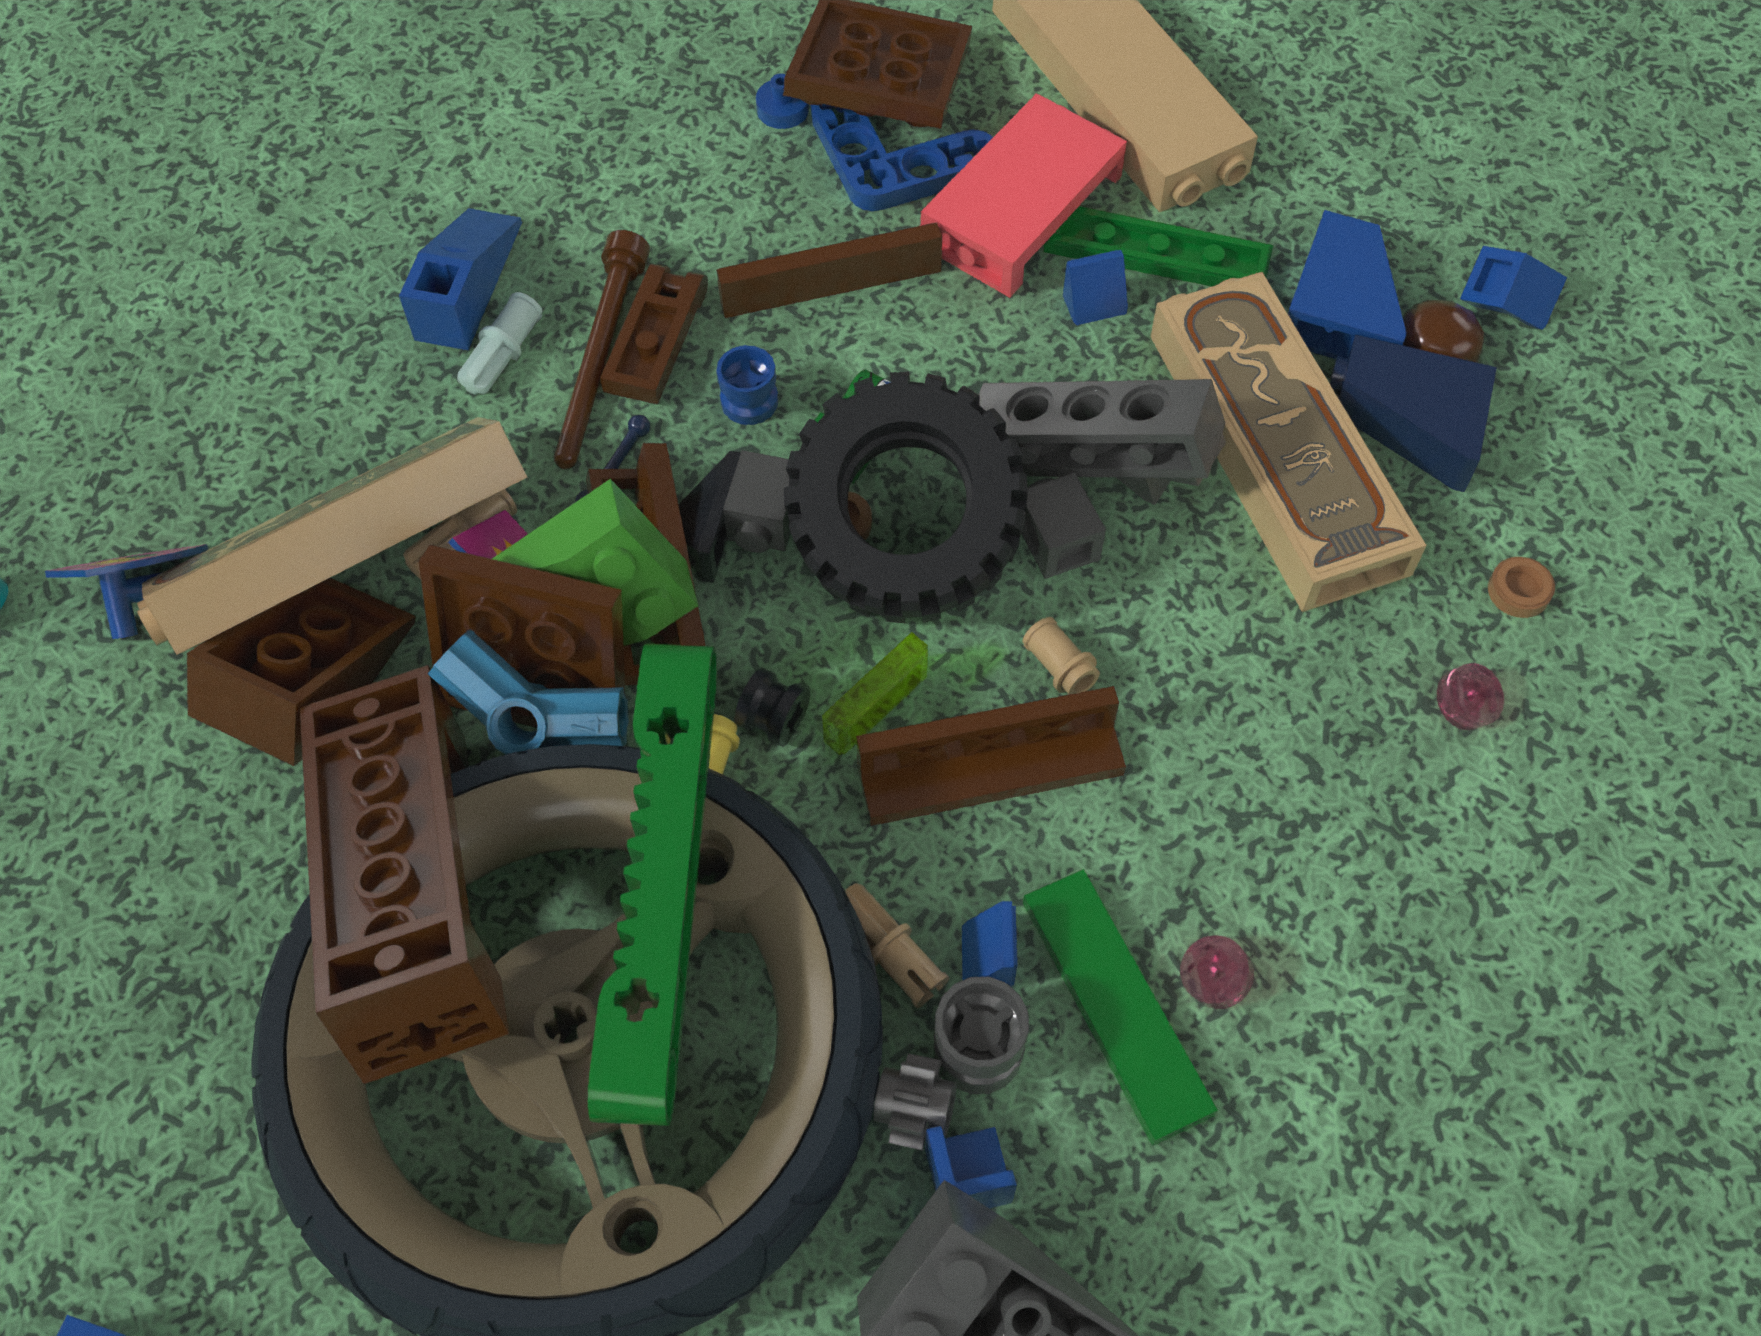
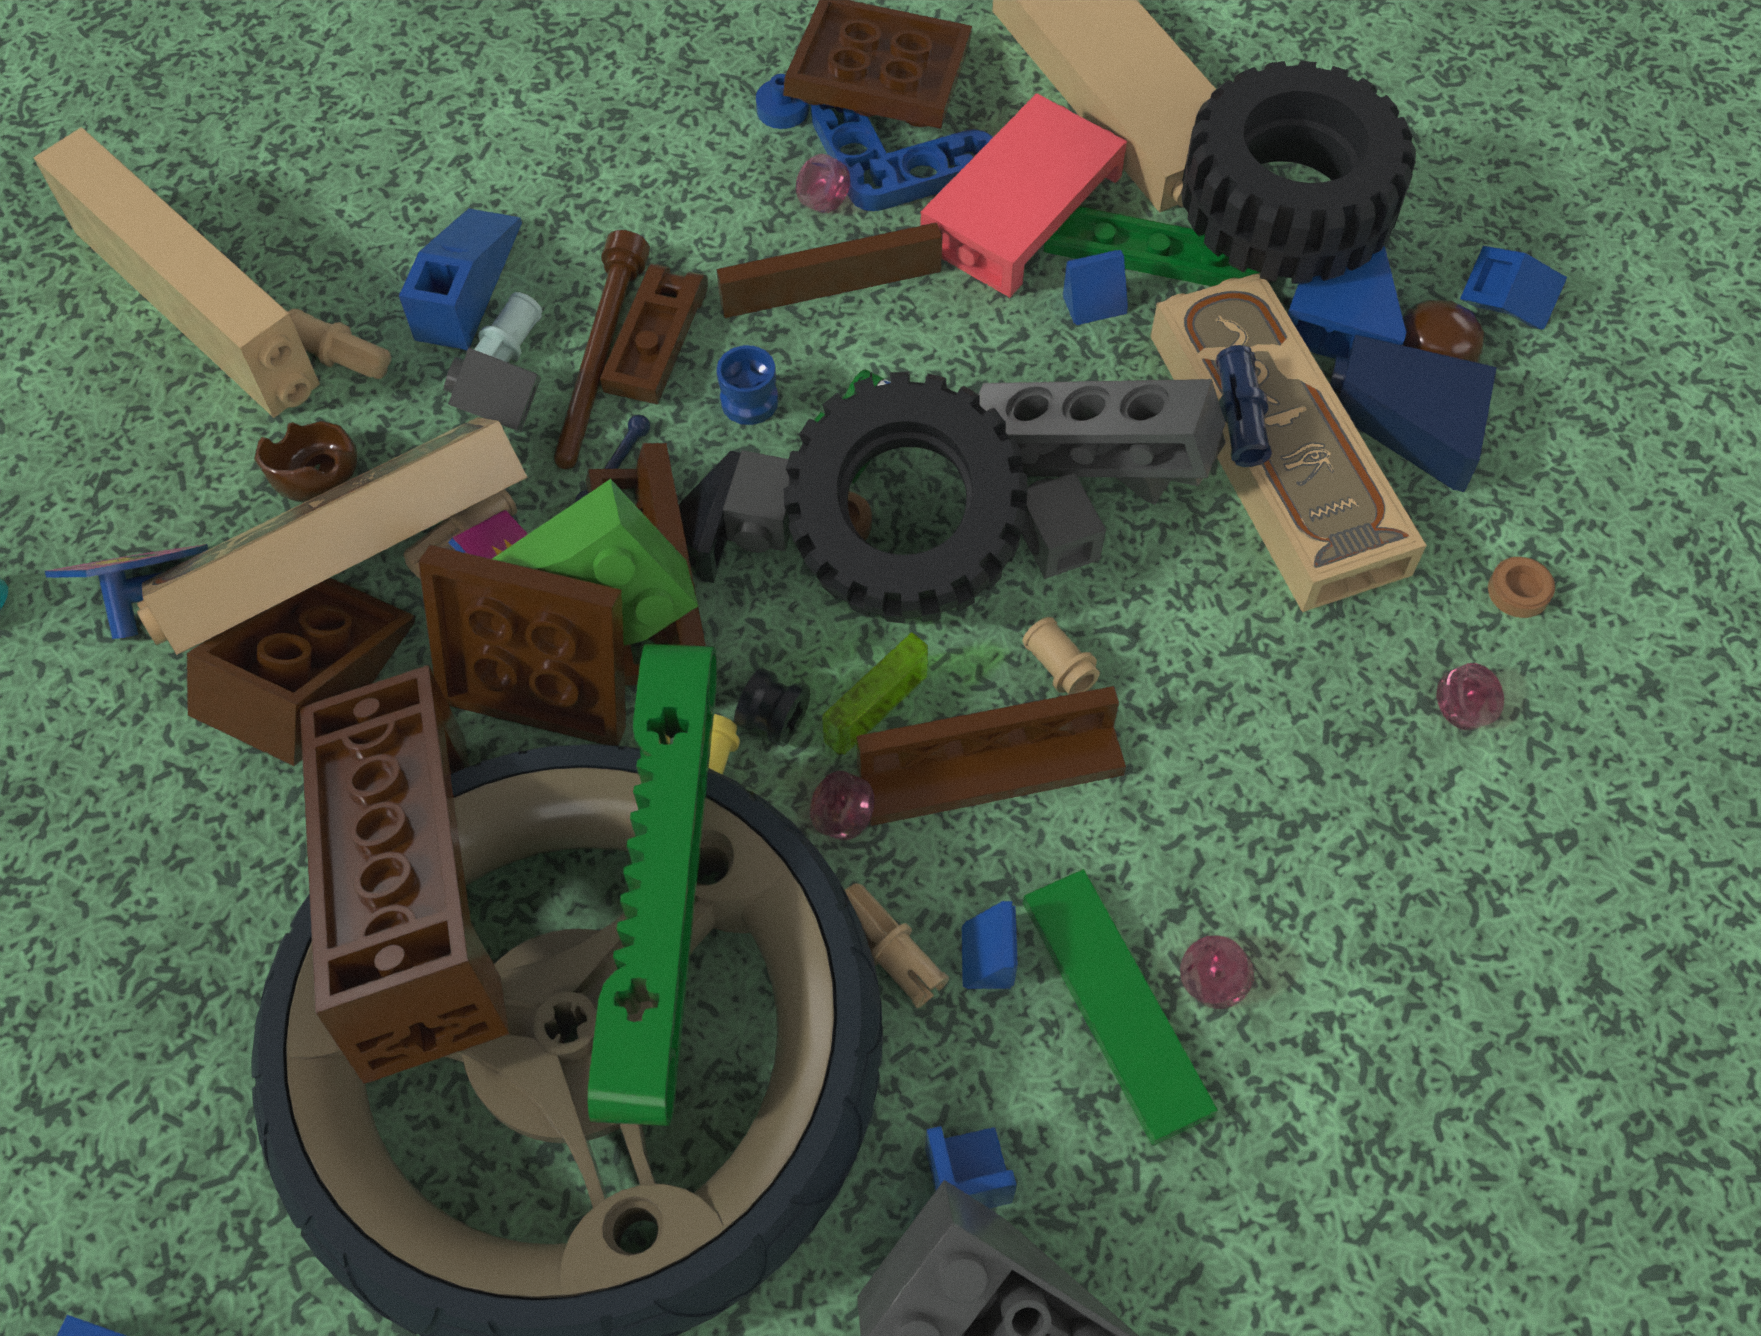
(179, 272): none -> tan brick
(292, 461): none -> reddish brown hair
(337, 345): none -> tan axle
(491, 388): none -> dark grey brick
(563, 715): dark azure piece -> none
(823, 183): none -> clear pink tile
(842, 805): none -> clear pink tile
(914, 1101): flat silver gear -> none
(980, 1034): dark grey wheel -> none
(1243, 406): none -> dark blue pin
(1307, 120): none -> black tyre

